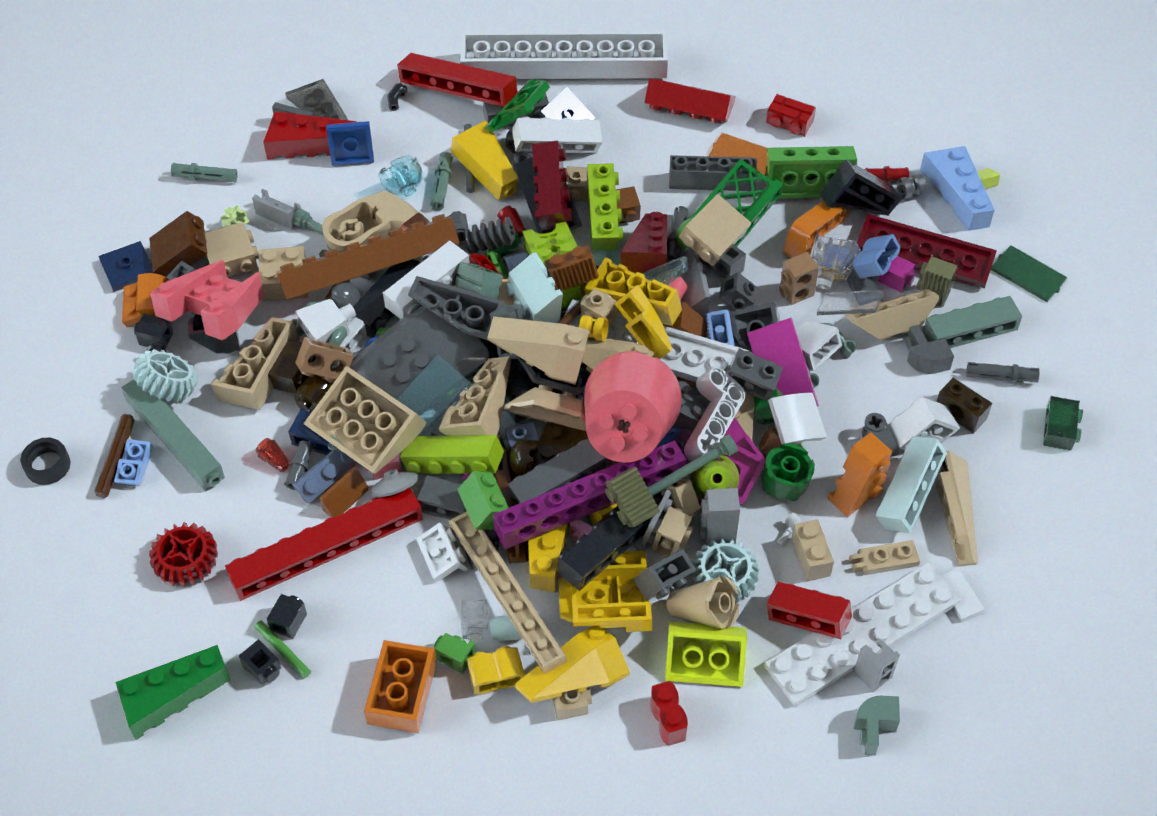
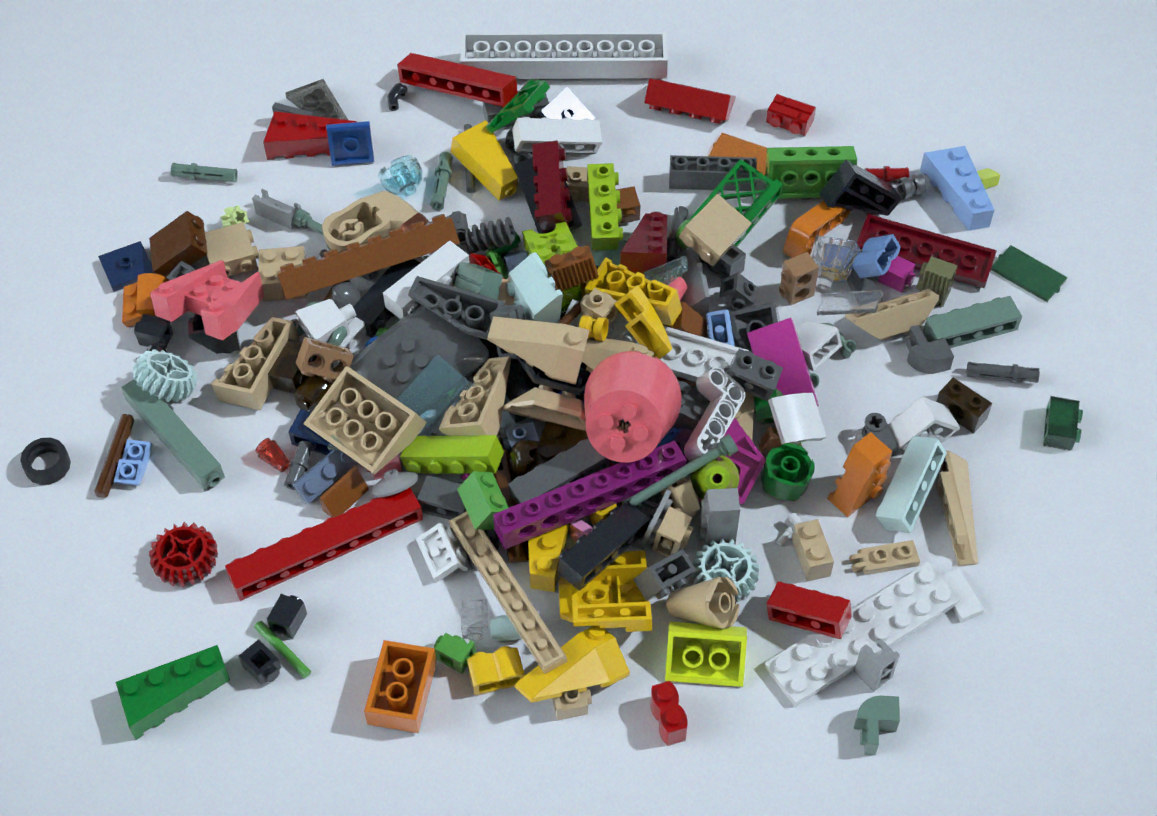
(512, 213): red cone -> none
(631, 497): olive brick -> none

